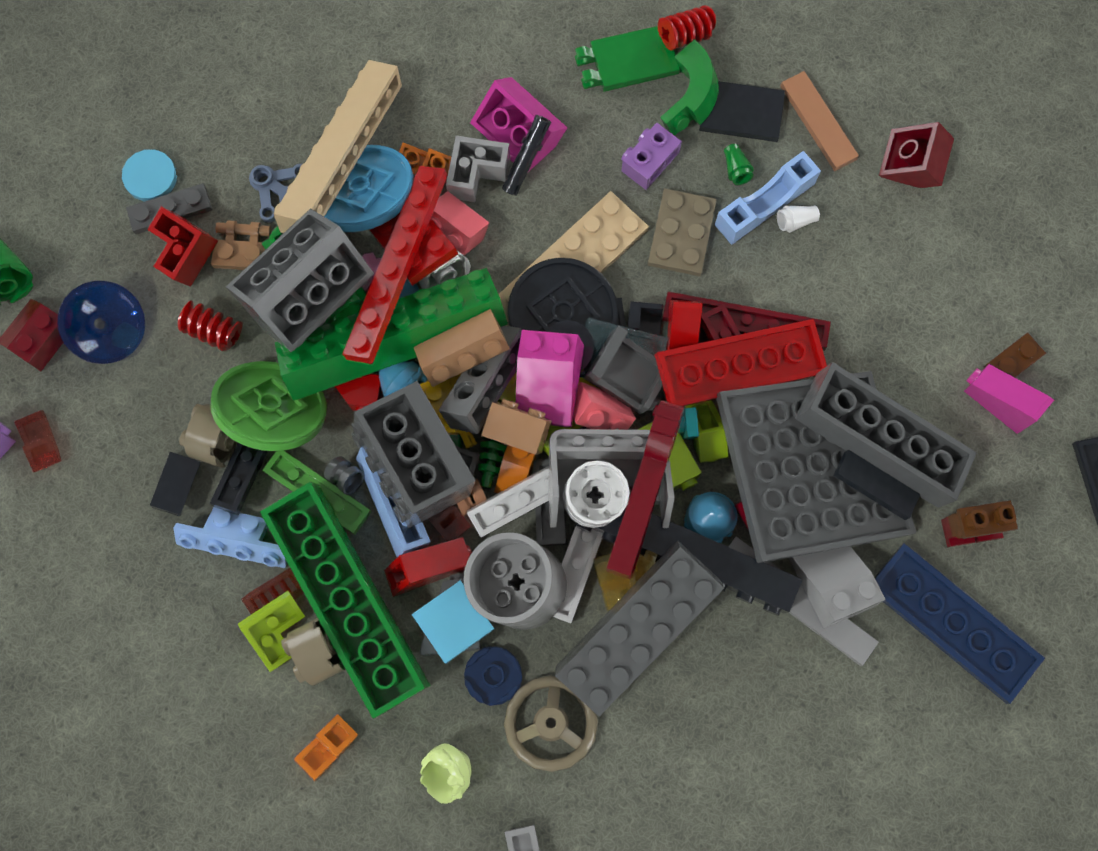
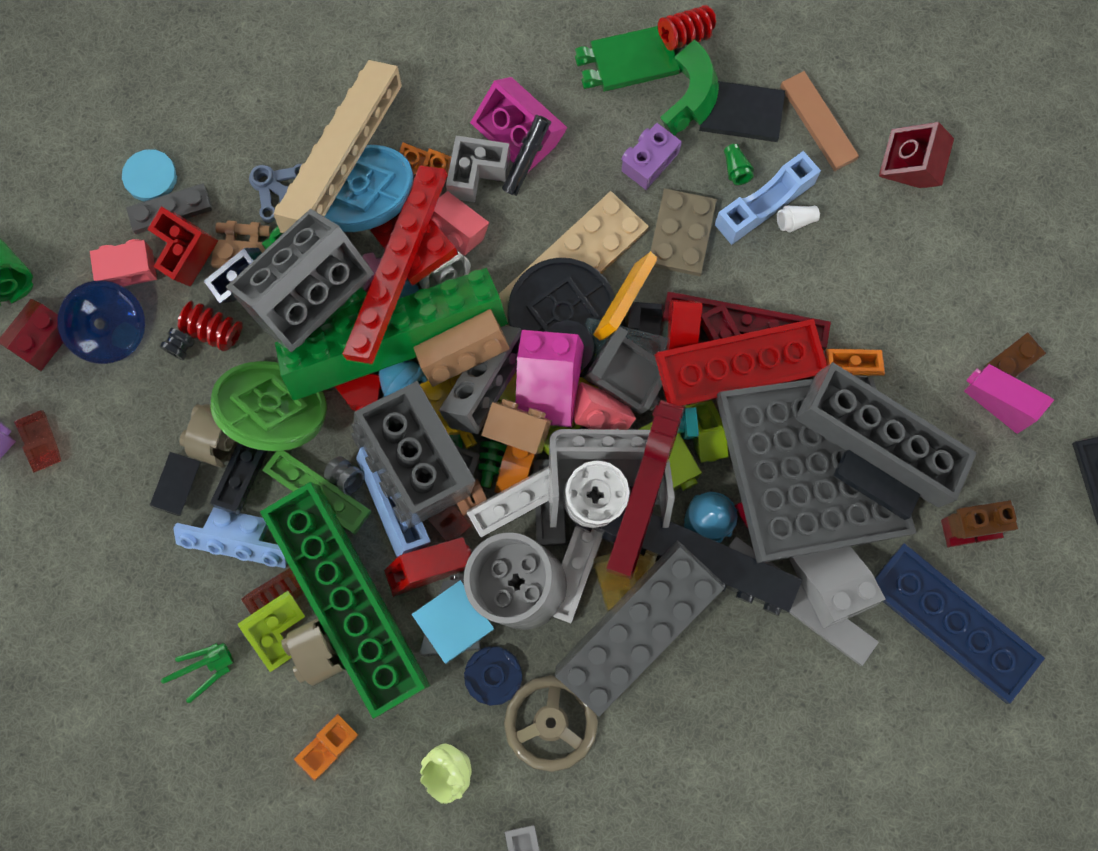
(124, 263): none -> coral brick
(177, 343): none -> black wheel
(216, 658): none -> green plant
(228, 272): none -> dark blue brick
(625, 296): none -> light orange tile
(857, 361): none -> orange slope

